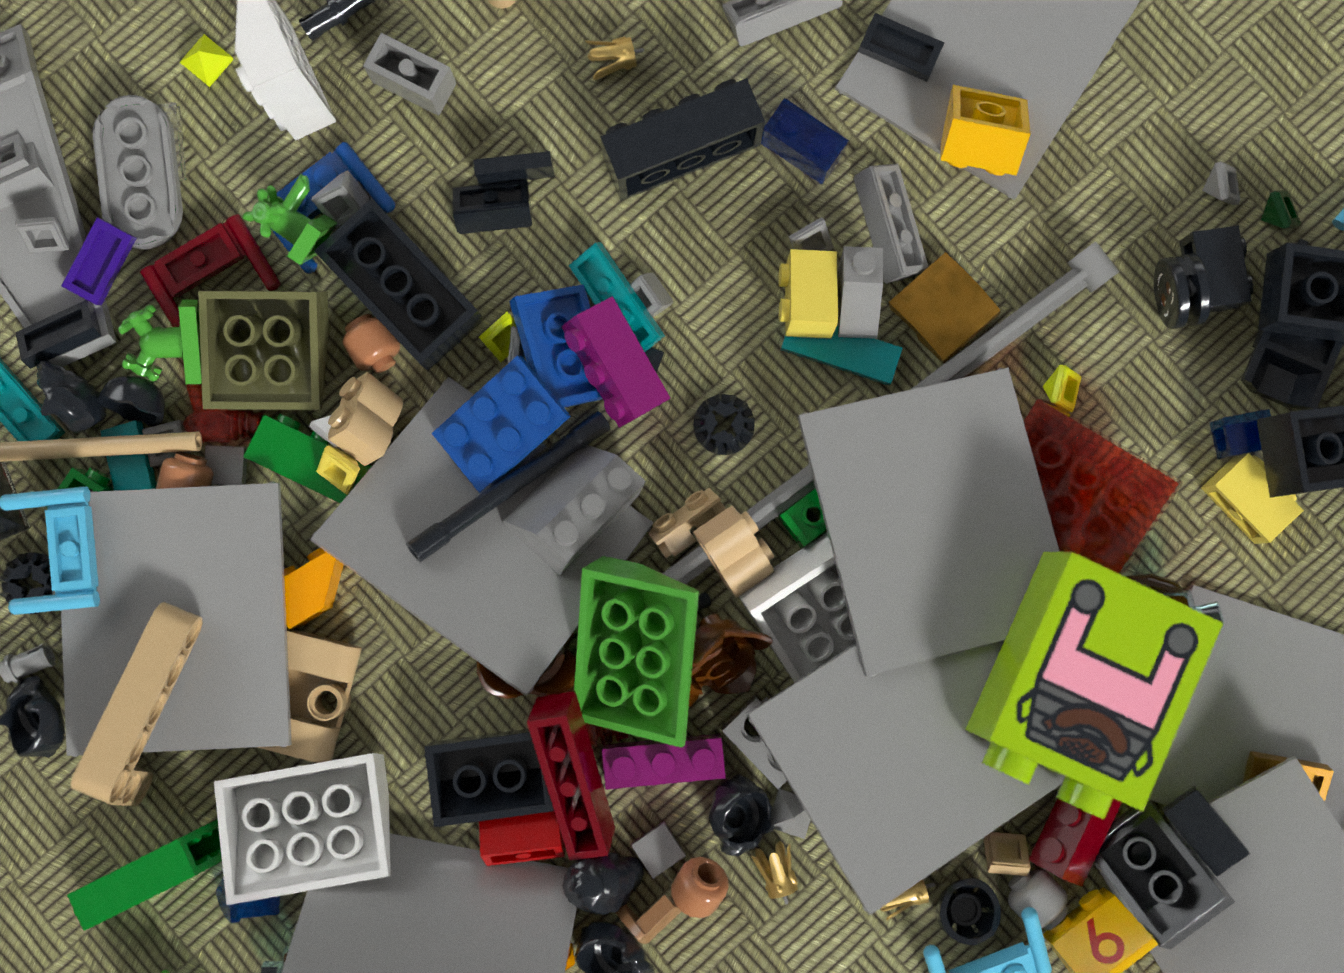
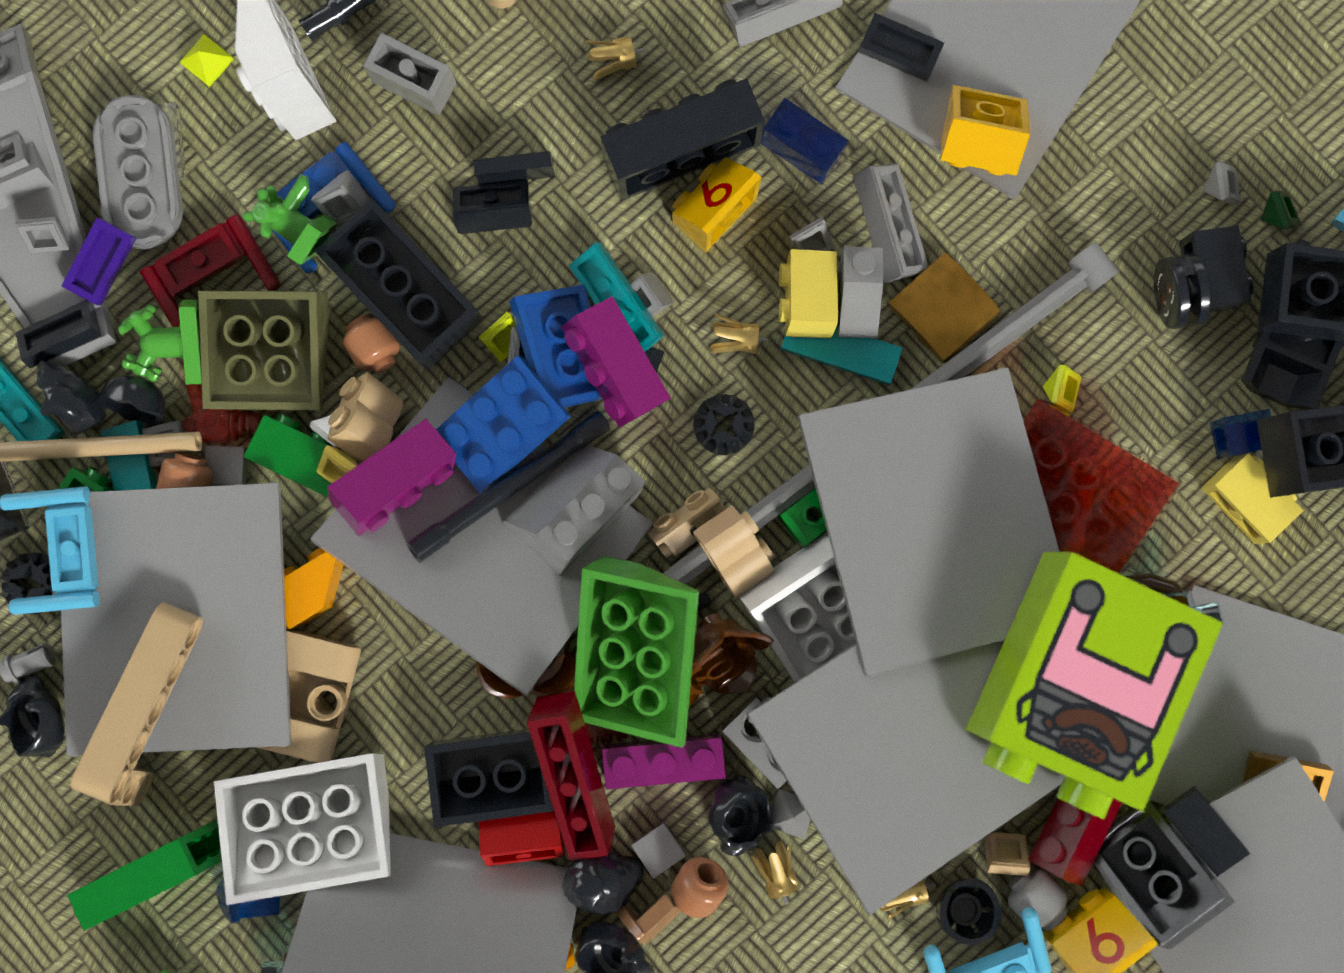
(392, 478): none -> magenta brick
(716, 202): none -> yellow slope
(745, 334): none -> pearl gold piece

